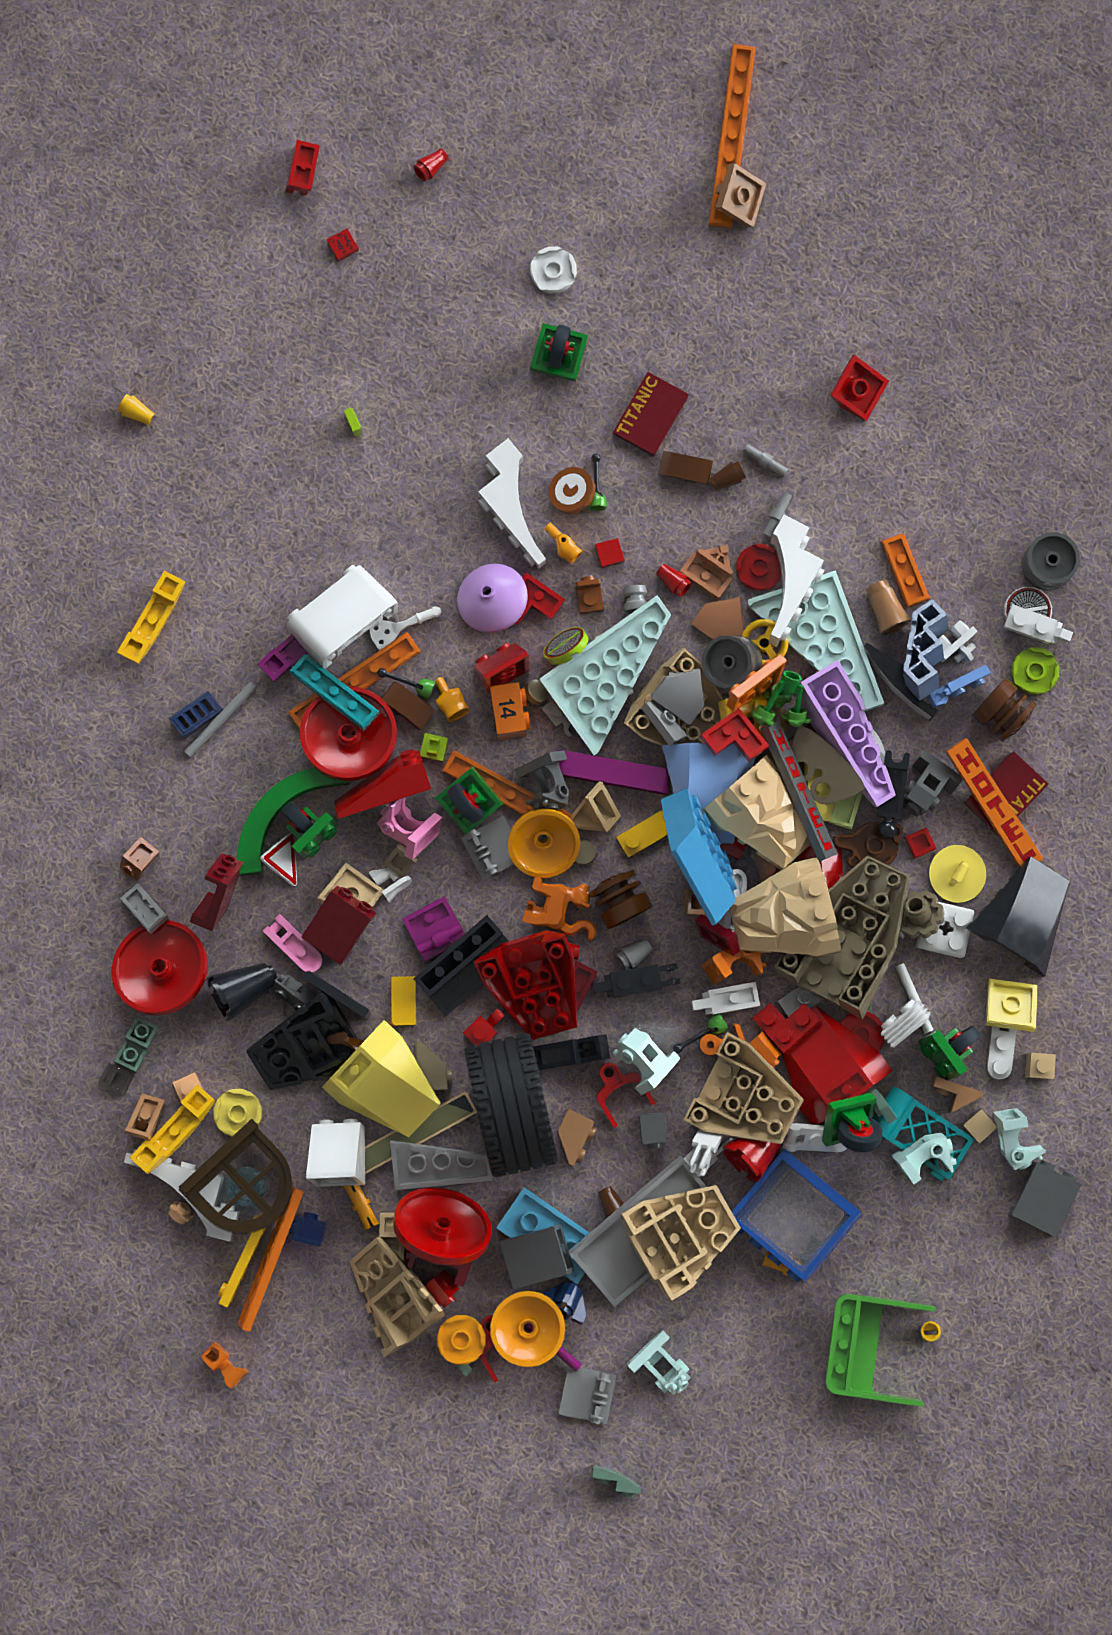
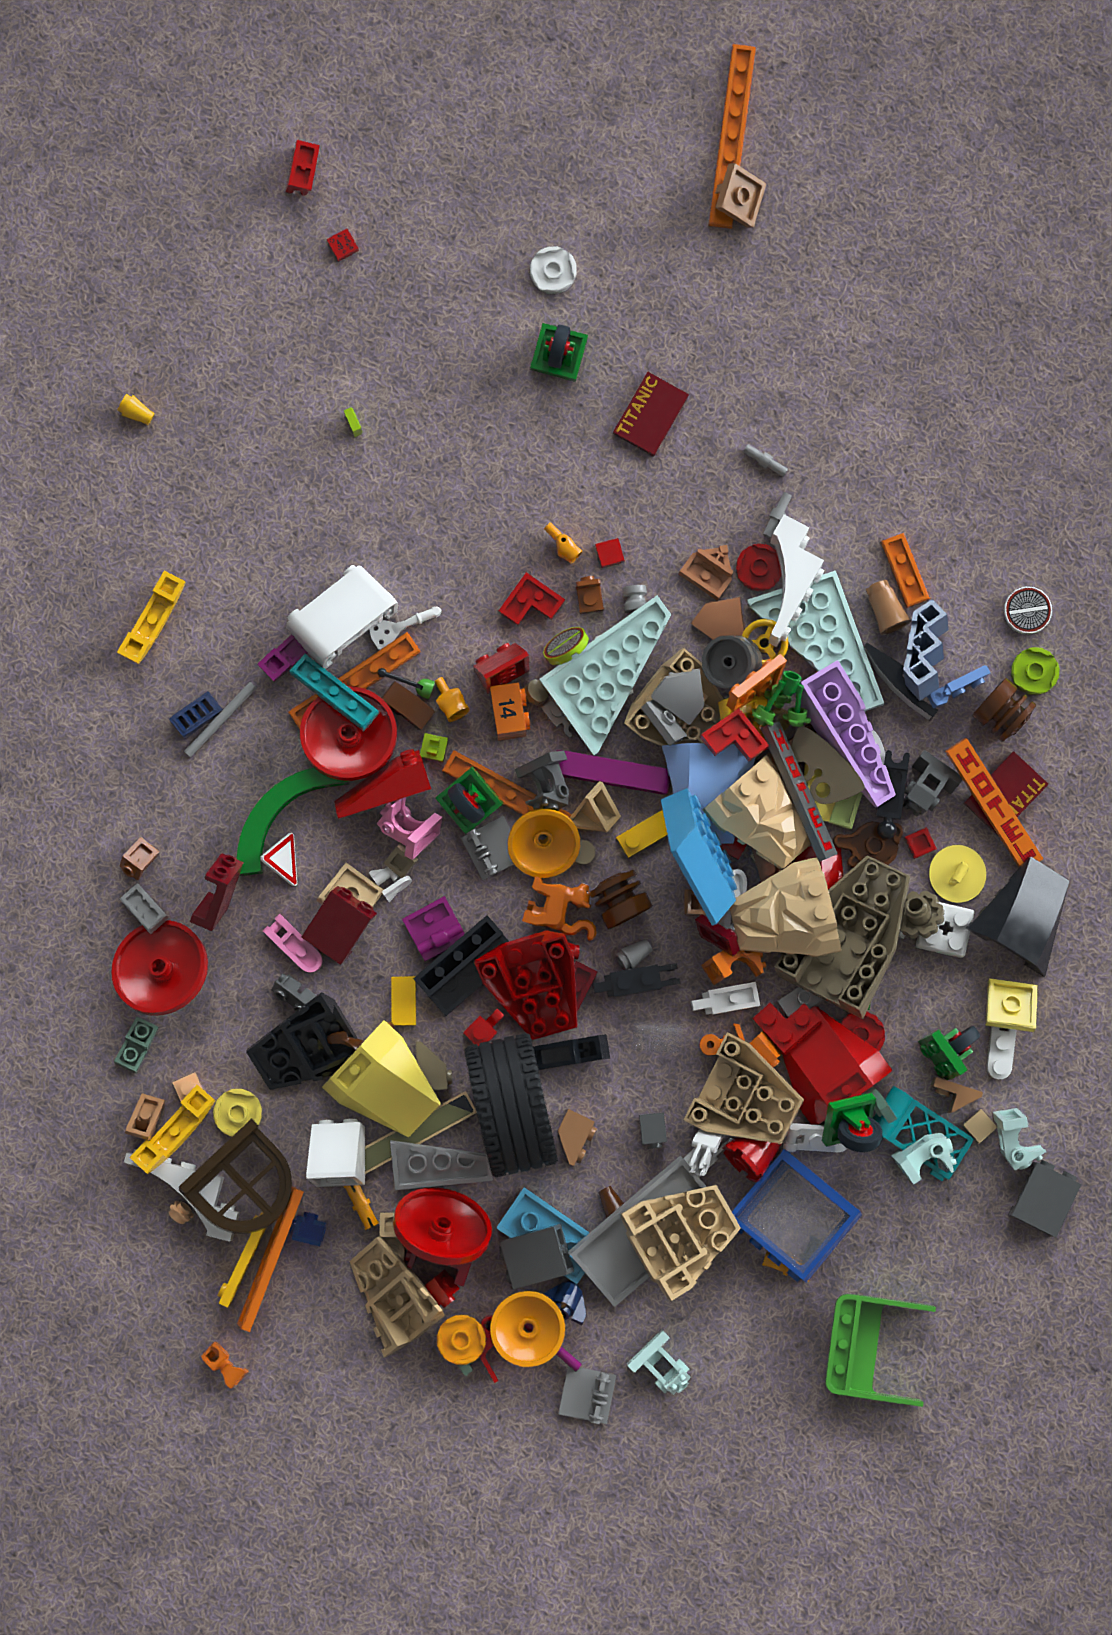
(115, 1079): clear smoke slope -> none
(240, 988): black cone -> none
(251, 1173): clear light blue gear -> none
(313, 834): green plate -> none
(336, 994): black tile -> none
(430, 164): red cone -> none
(499, 608): lavender dish -> none
(503, 501): white arch -> none
(571, 490): dark orange tile -> none
(599, 501): hinge -> none
(612, 1083): red piece -> none
(624, 1484): sand green slope -> none
(631, 1052): light aqua tile -> none
(674, 580): red cone -> none
(685, 467): reddish brown slope -> none
(715, 1025): hinge -> none
(728, 476): reddish brown cone -> none
(859, 388): red slope -> none
(899, 1028): white brick -> none
(911, 992): white bar -> none
(930, 1326): yellow hinge -> none
(963, 634): white hips -> none
(1036, 626): white hinge -> none
(1040, 1066): tan brick -> none
(1045, 574): dark grey wheel -> none

